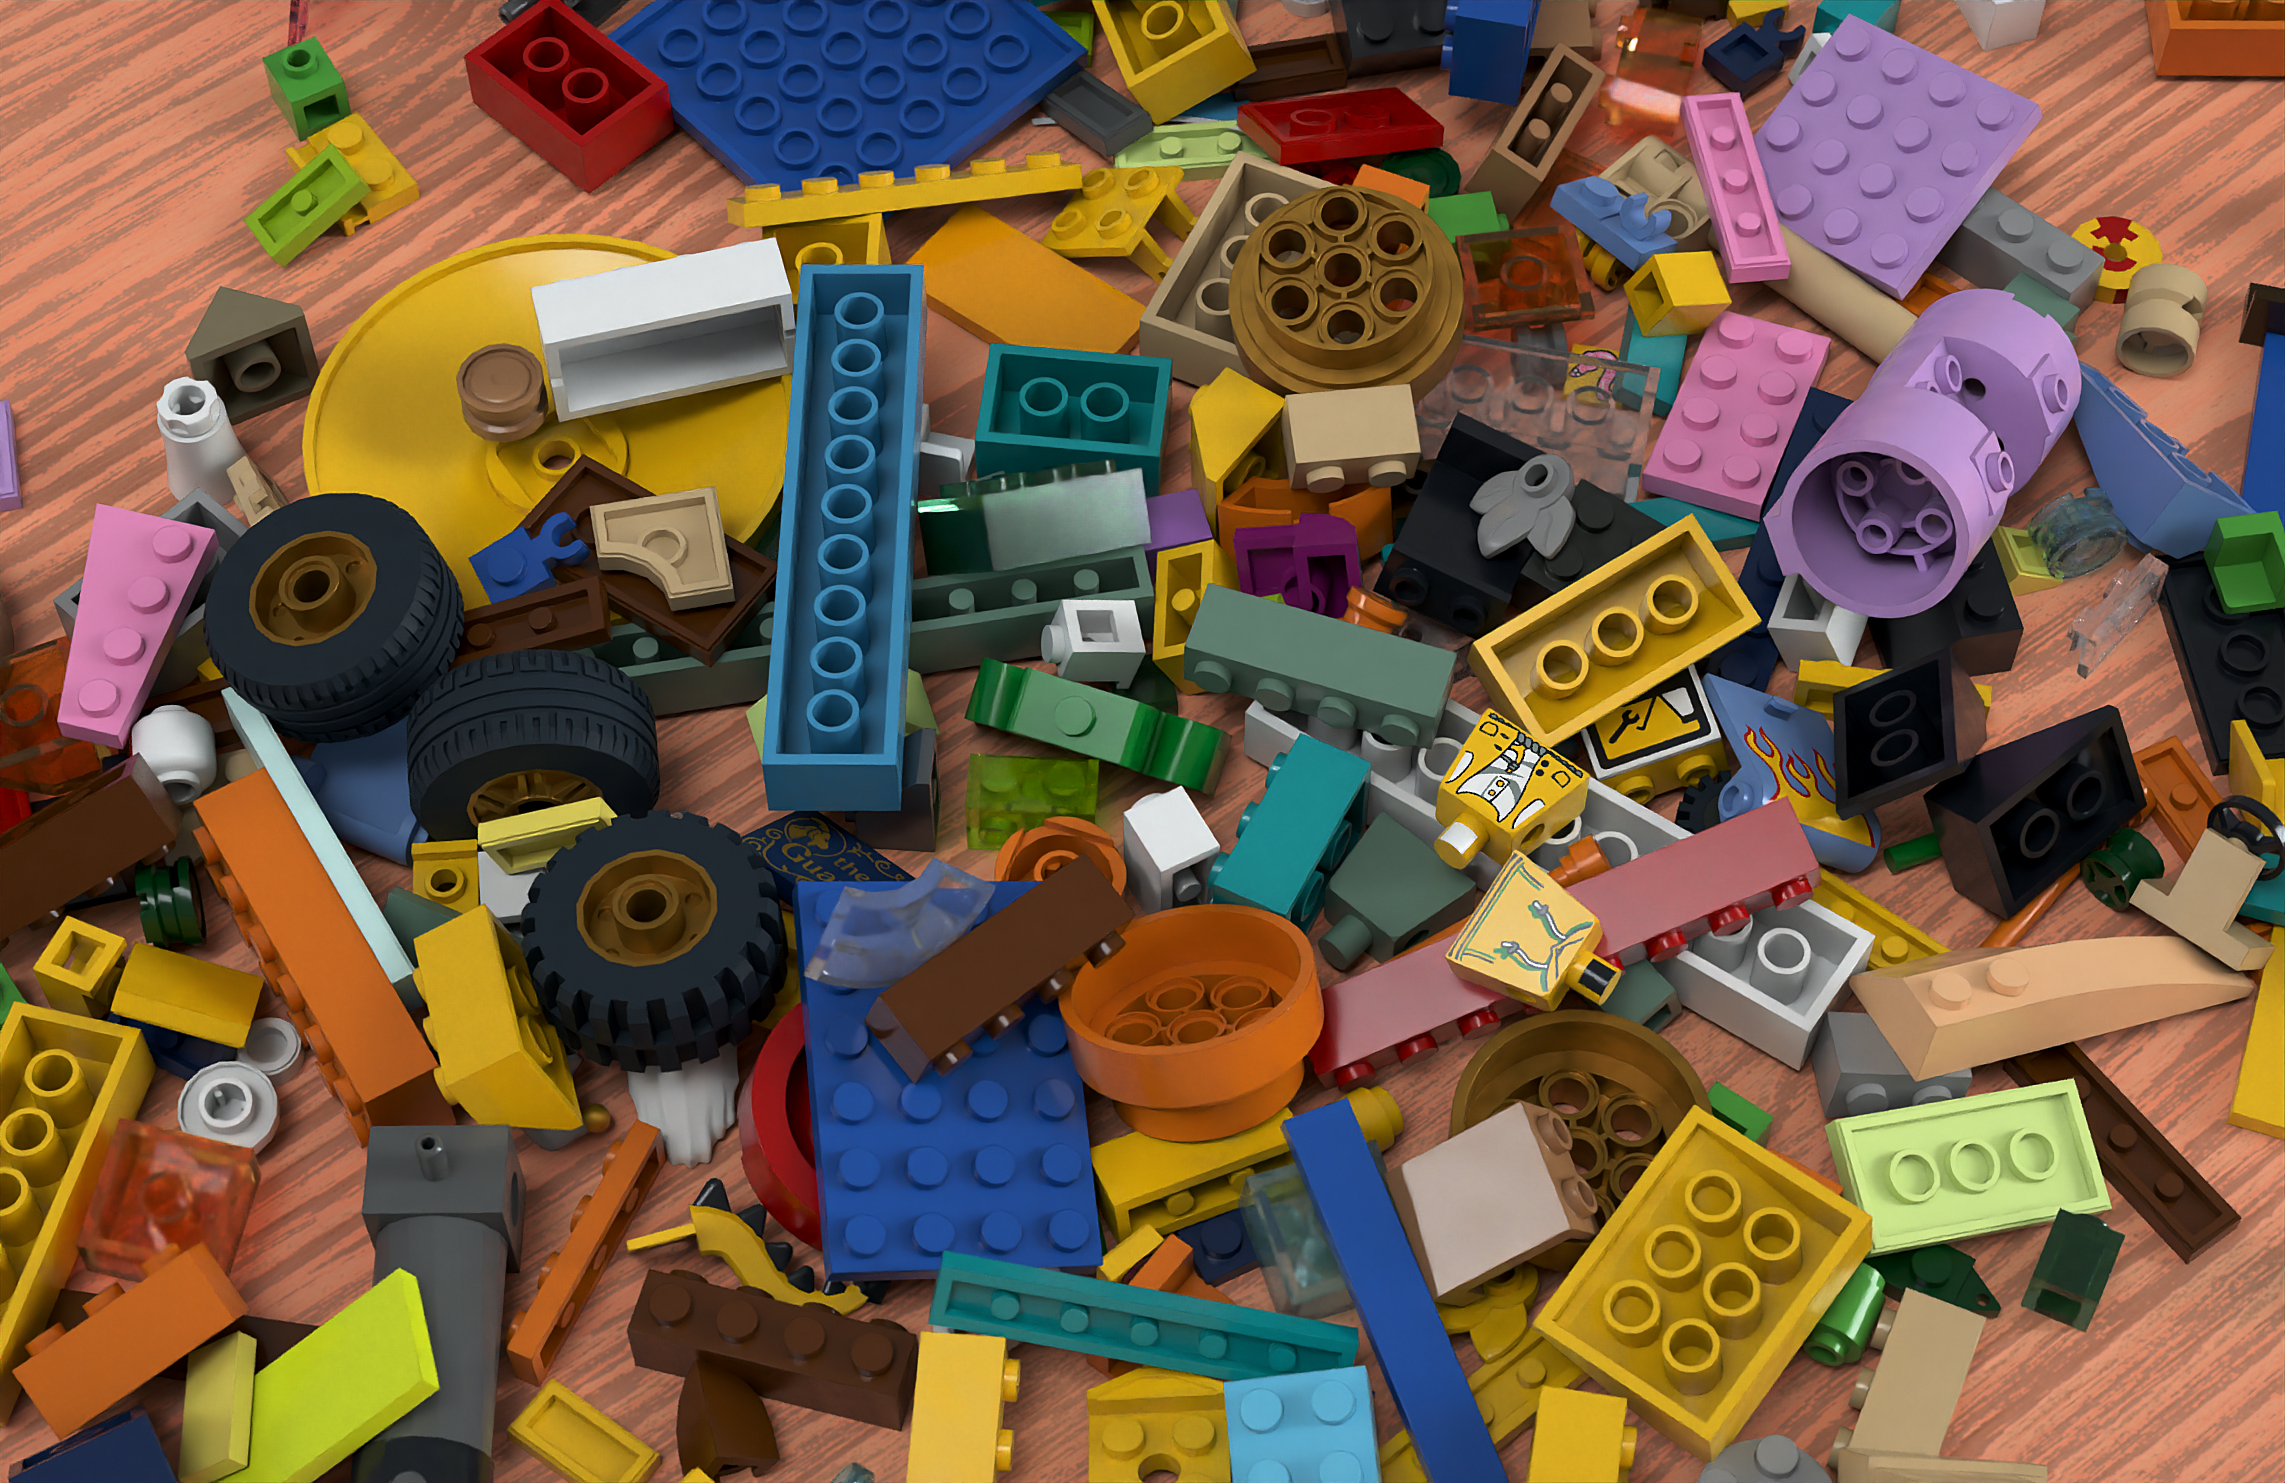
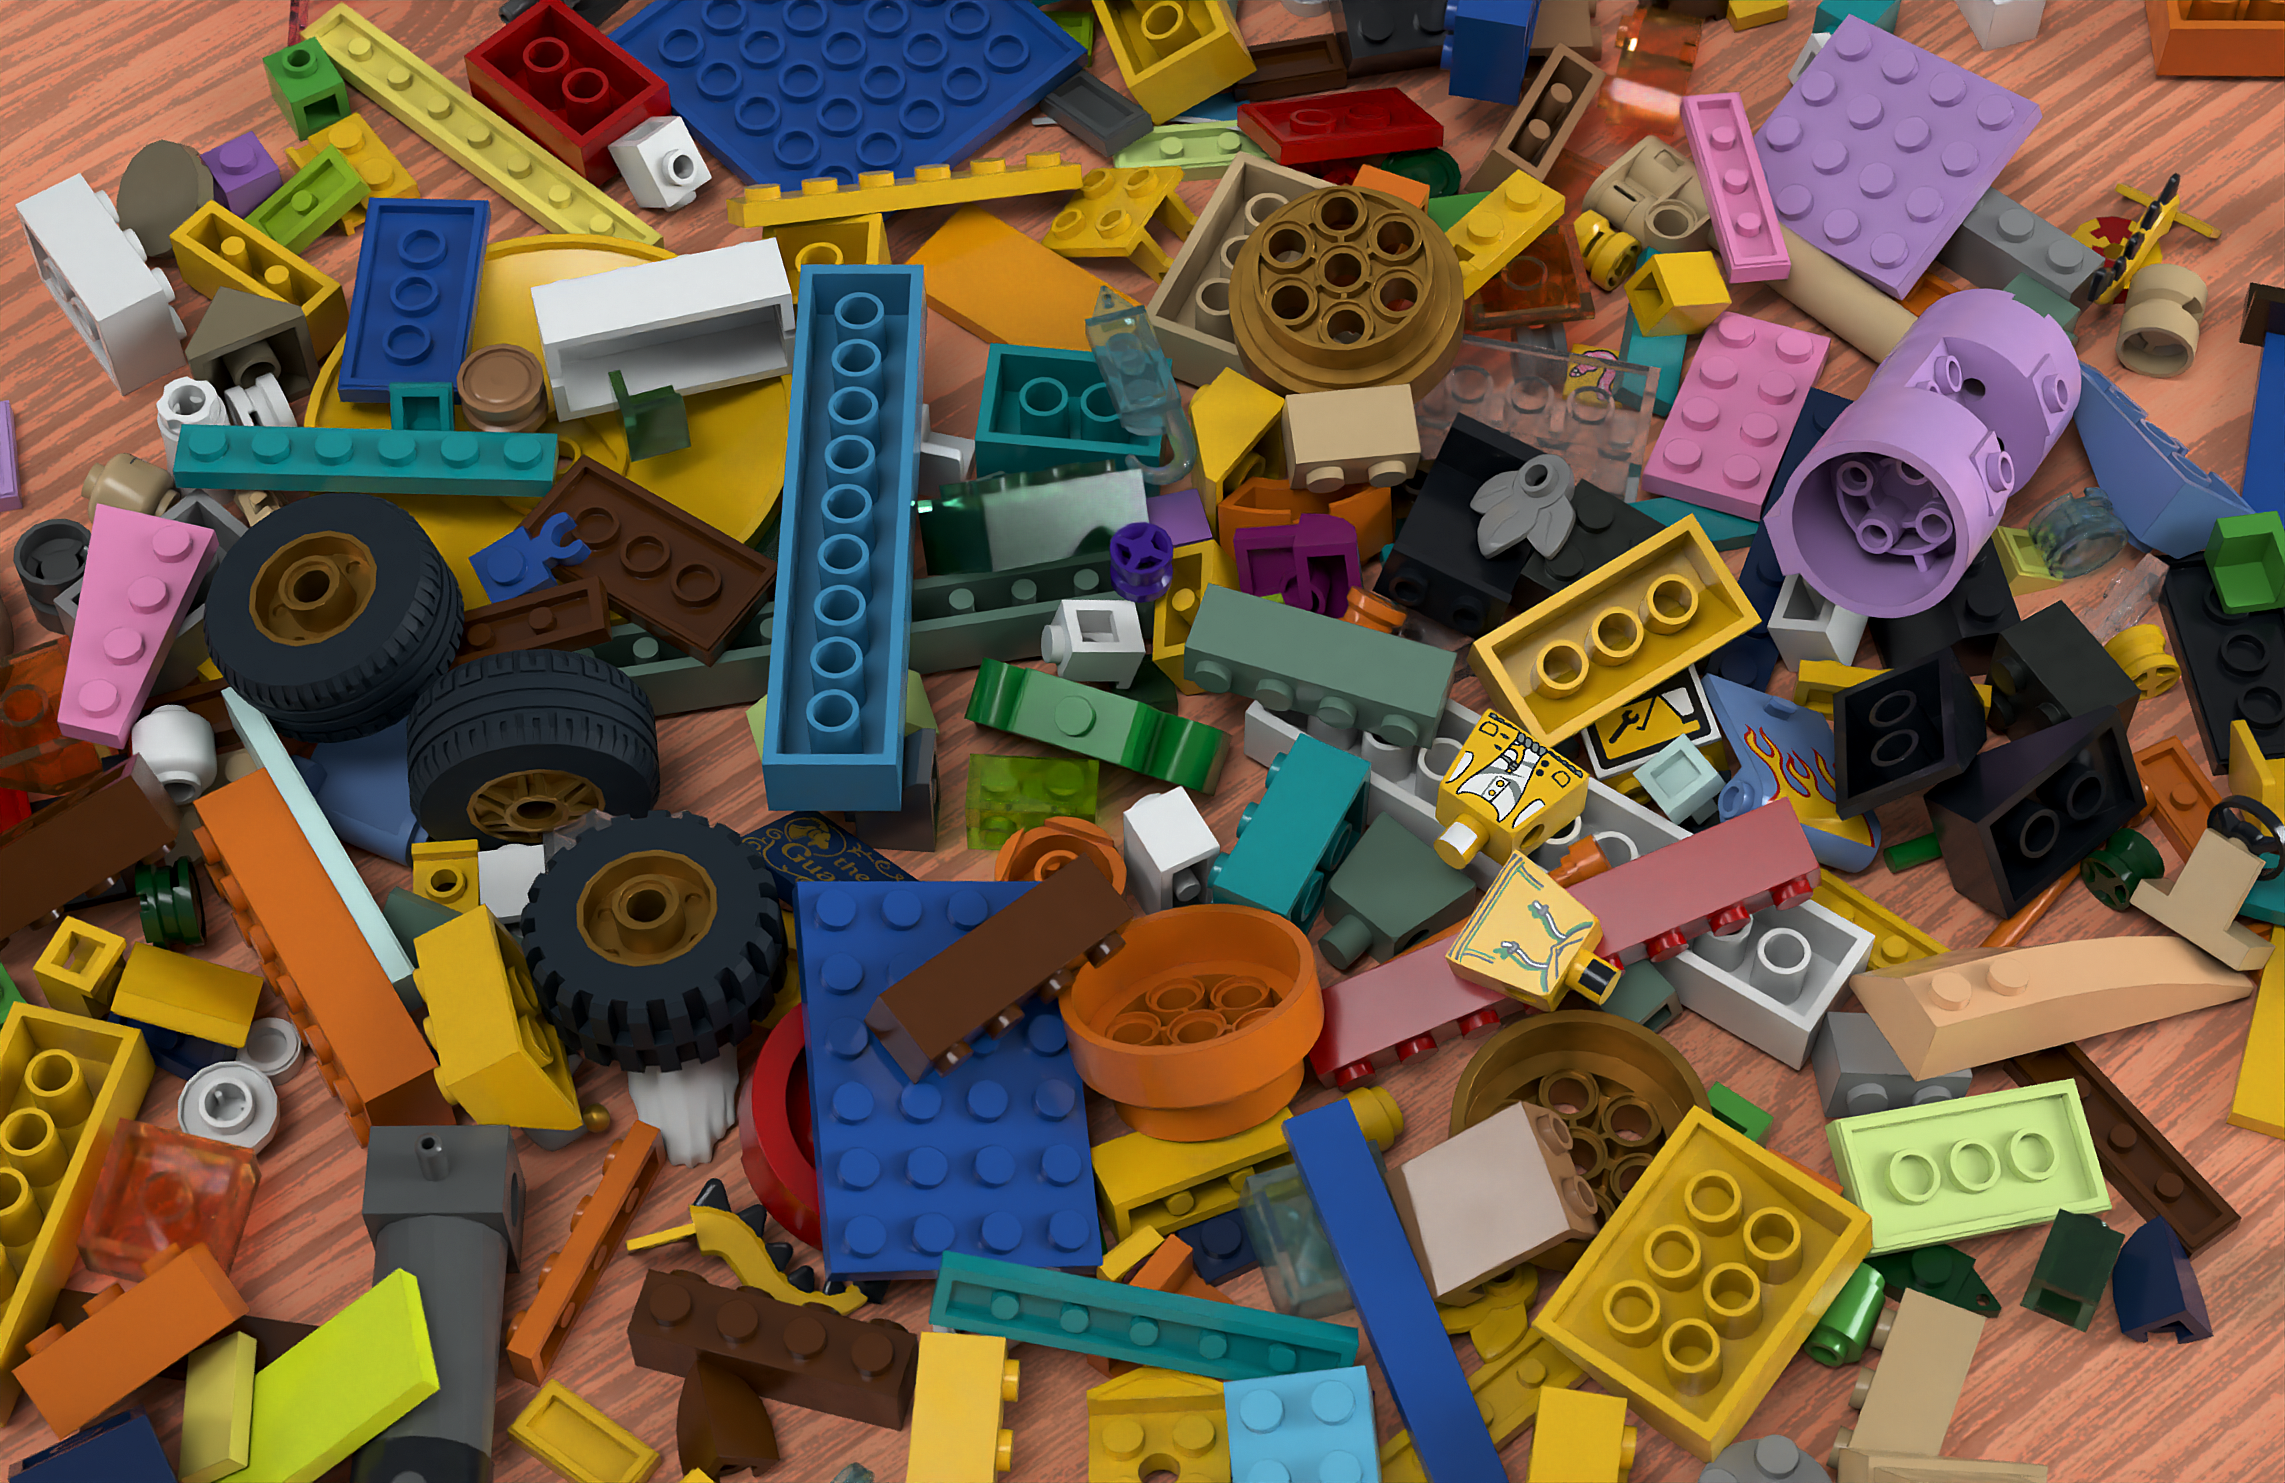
(49, 562): none -> dark grey wheel
(104, 283): none -> white brick
(130, 485): none -> tan head
(162, 192): none -> dark tan tile
(225, 251): none -> yellow brick
(242, 174): none -> medium lavender brick
(263, 401): none -> white wheel
(366, 460): none -> teal plate
(414, 295): none -> blue tile
(422, 406): none -> teal slope
(470, 131): none -> light yellow plate
(536, 836): light yellow tile -> none
(649, 420): none -> clear green panel
(660, 163): none -> white brick
(671, 542): tan tile -> none
(890, 933): clear brick -> none
(1128, 551): none -> dark purple wheel
(1140, 383): none -> clear light blue plate
(1502, 227): none -> yellow plate
(1615, 221): medium blue plate -> none
(1681, 781): none -> light aqua tile
(1751, 57): dark blue plate -> none
(2052, 673): none -> pearl dark grey brick
(2143, 659): none -> yellow wheel
(2153, 224): none -> piece
(2158, 1287): none -> dark blue brick

